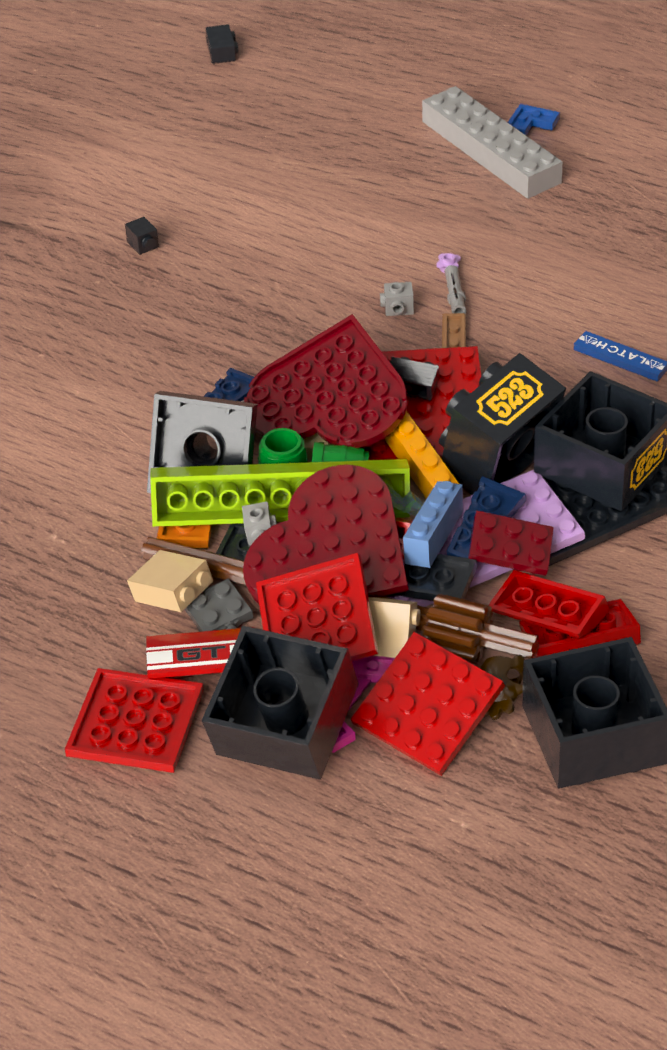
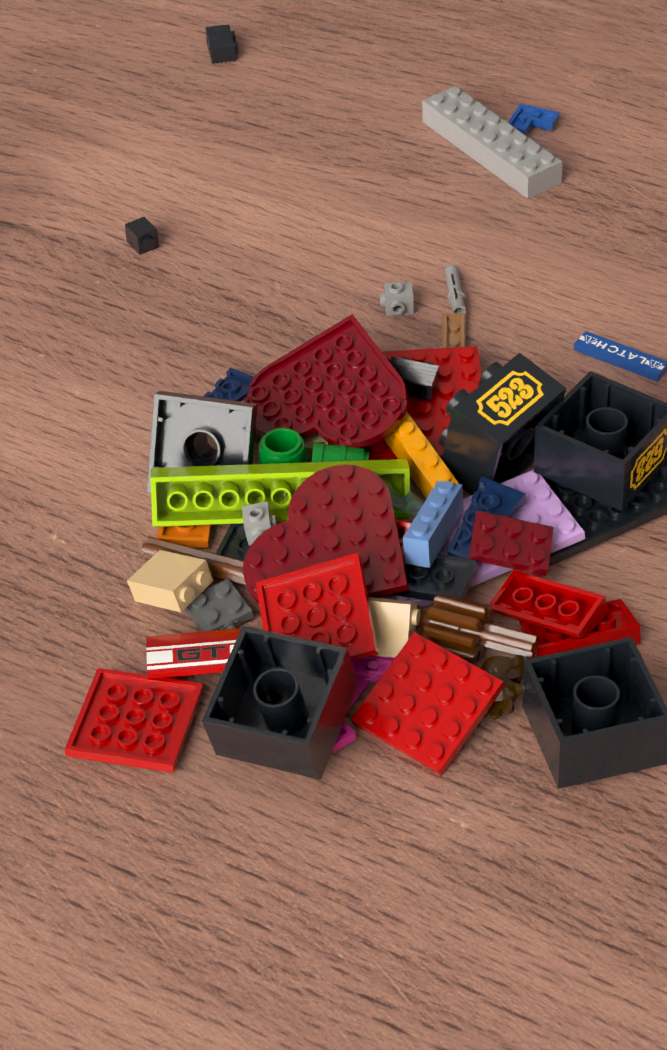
(446, 260): lavender plate -> none

